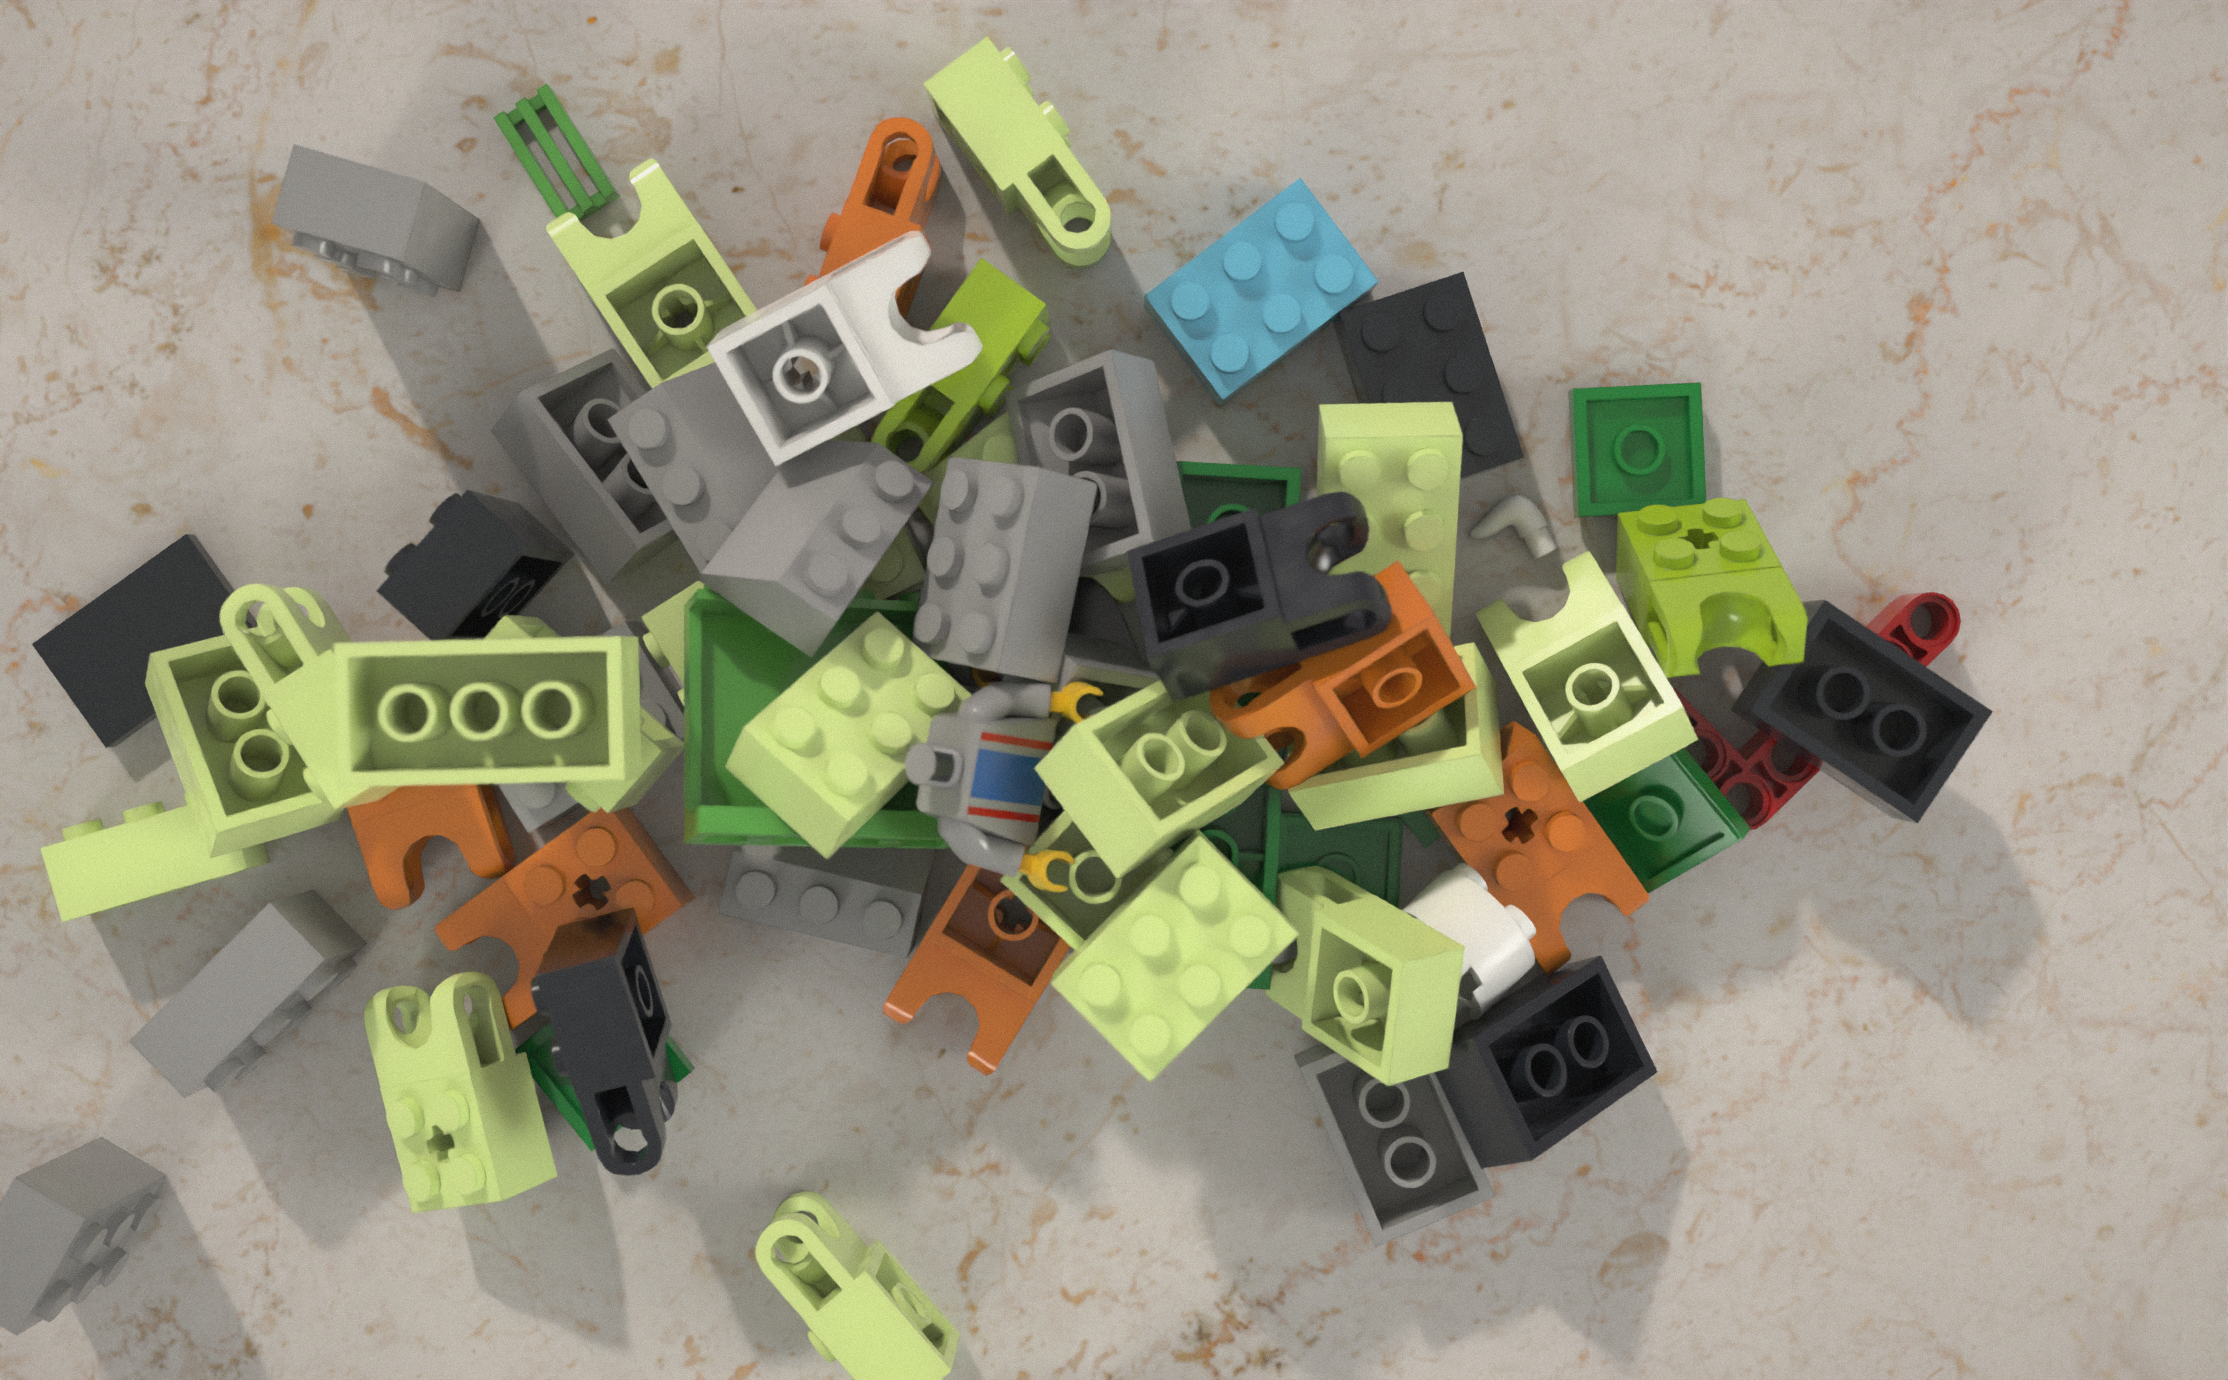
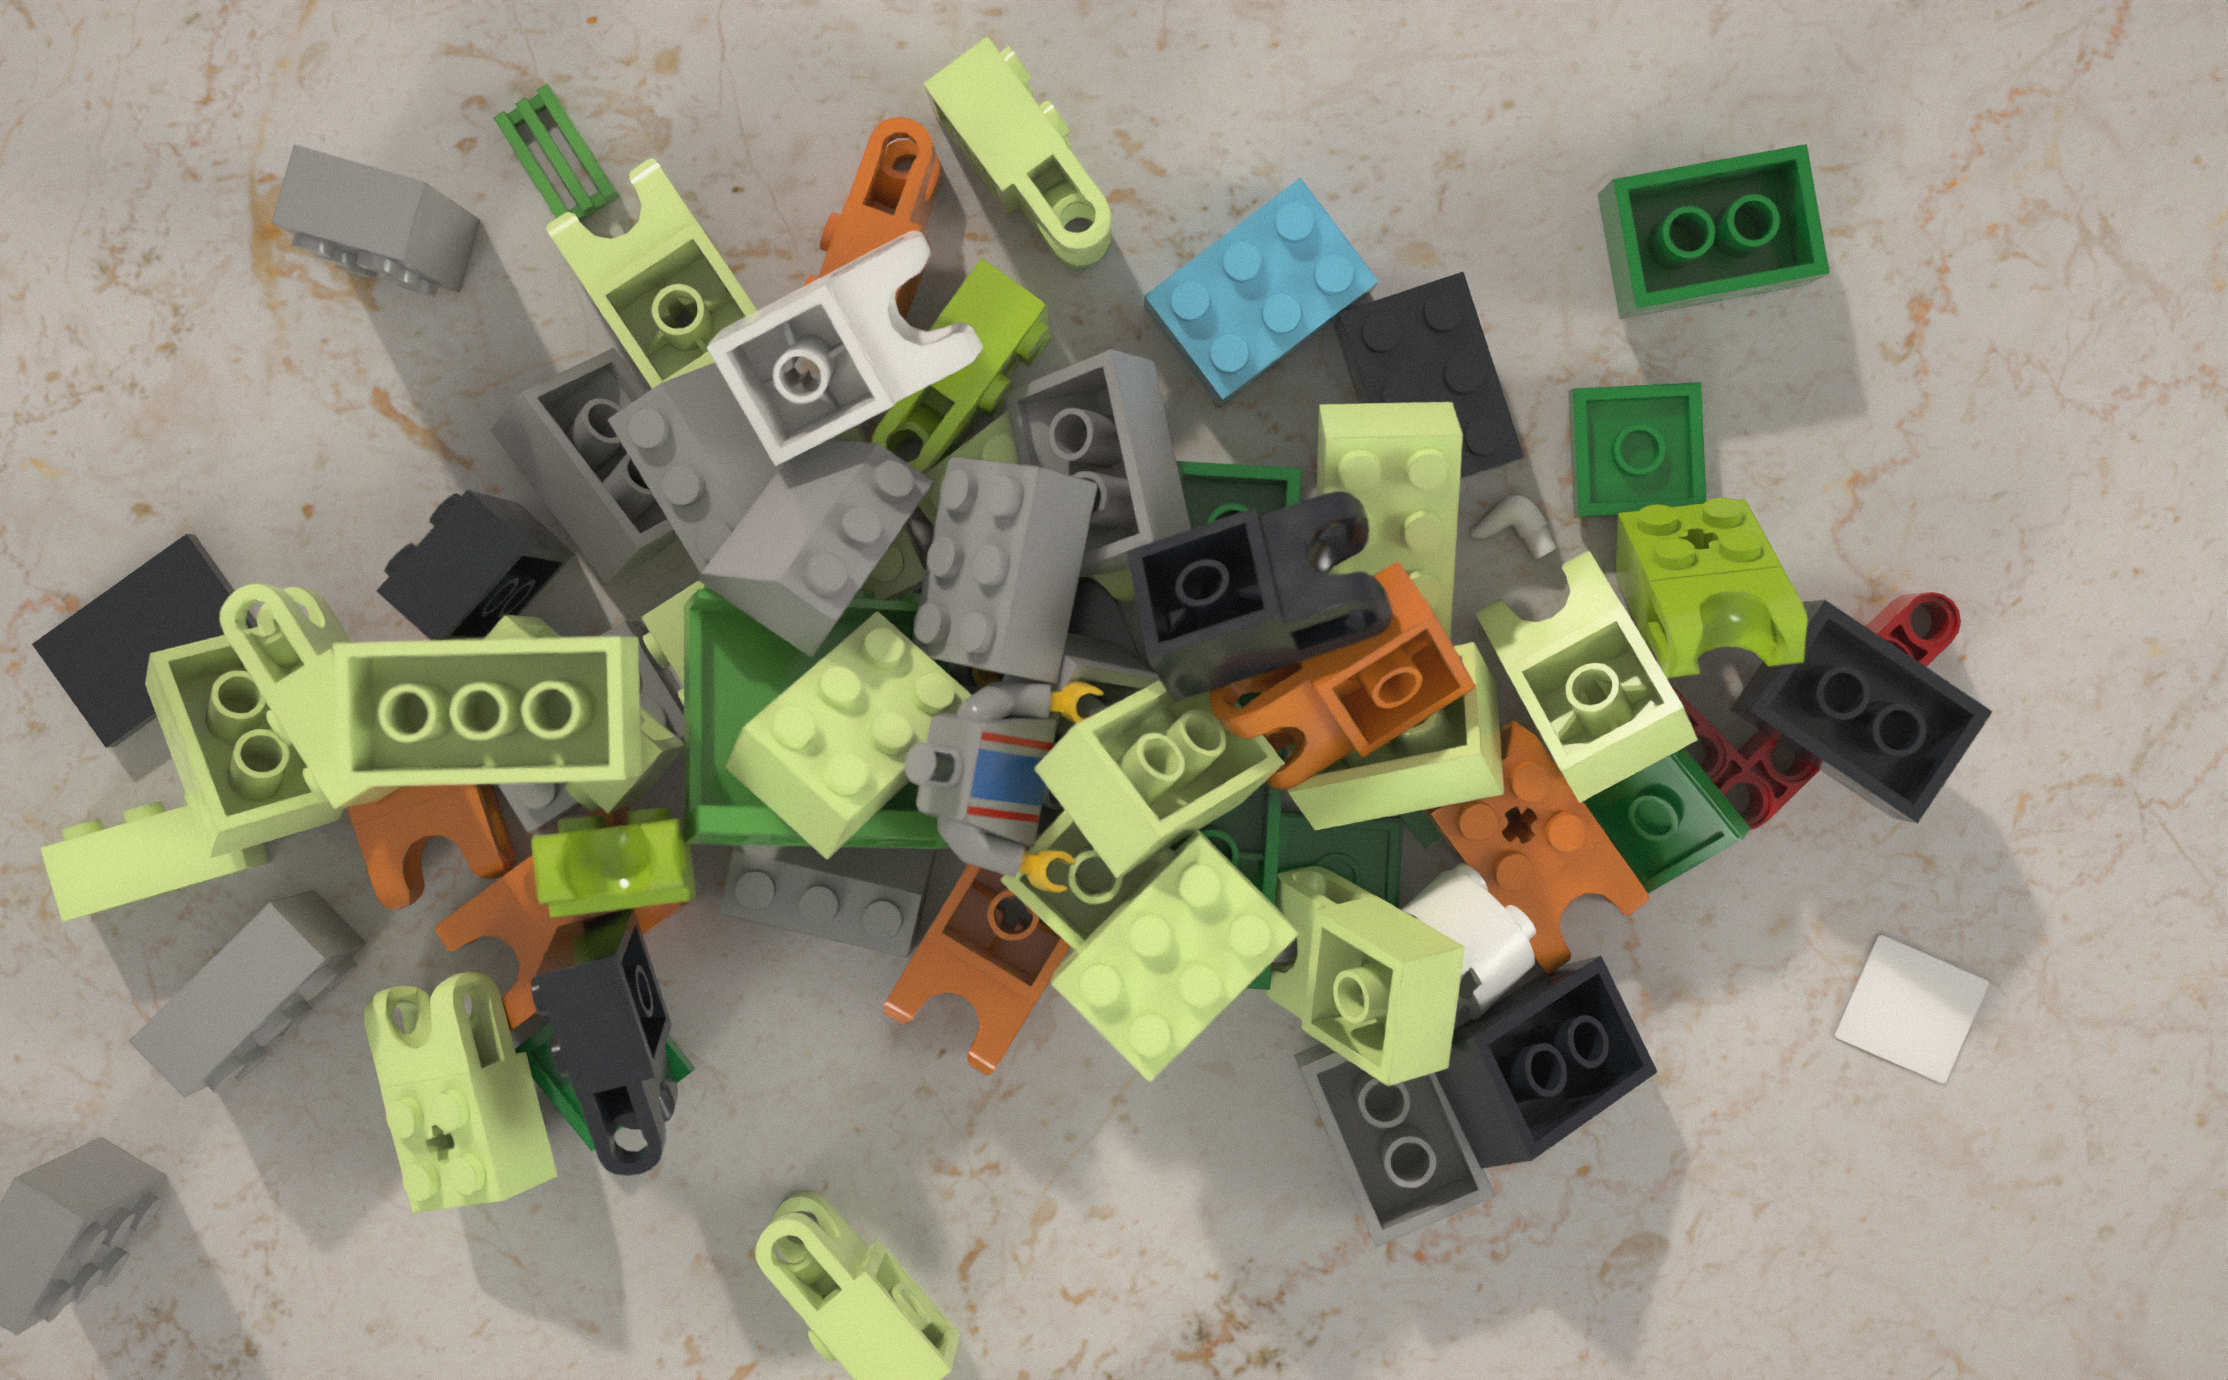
(613, 867): none -> lime brick
(1713, 231): none -> green brick
(1911, 1009): none -> white sticker

